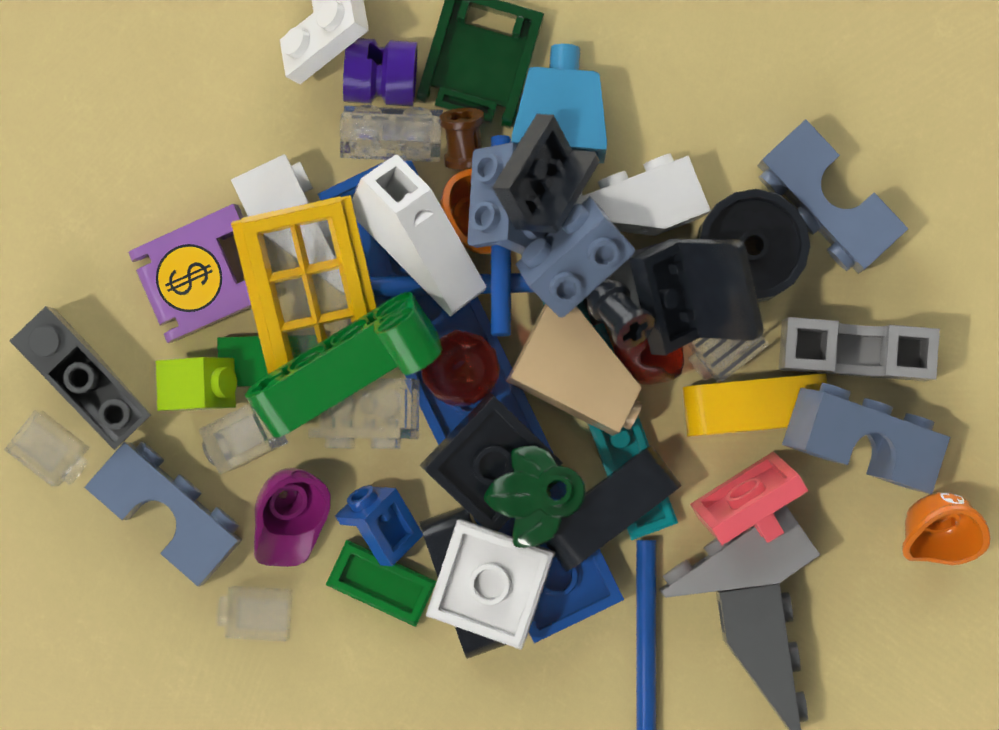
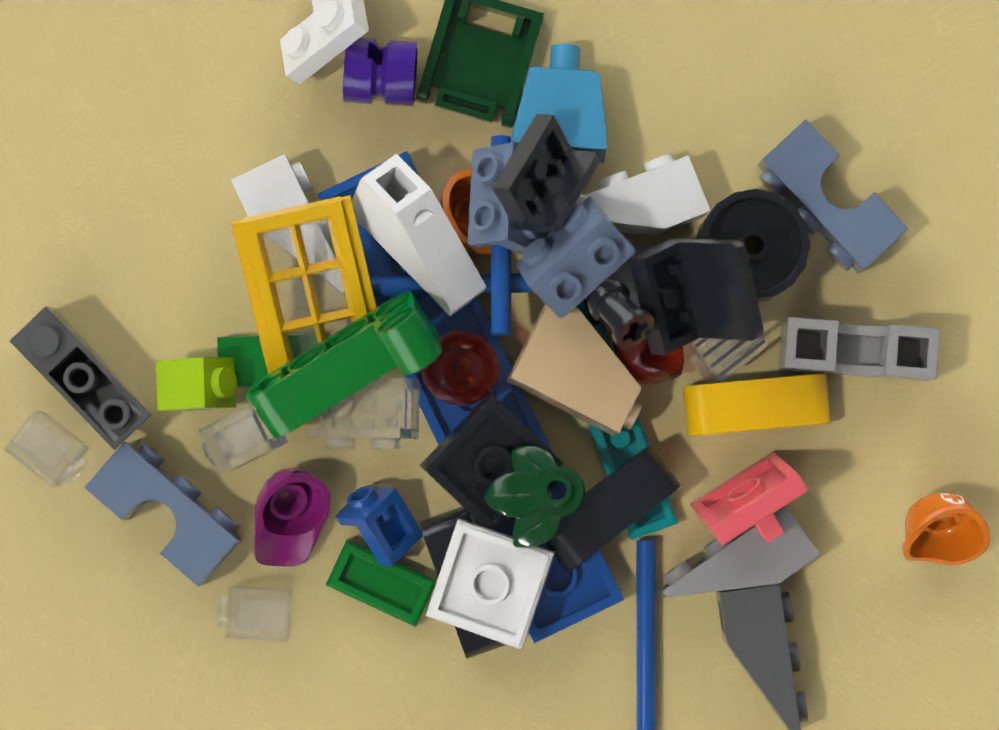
(192, 275): medium lavender container -> none
(388, 131): clear bracket -> none
(462, 136): reddish brown bush -> none
(902, 450): sand blue arch -> none

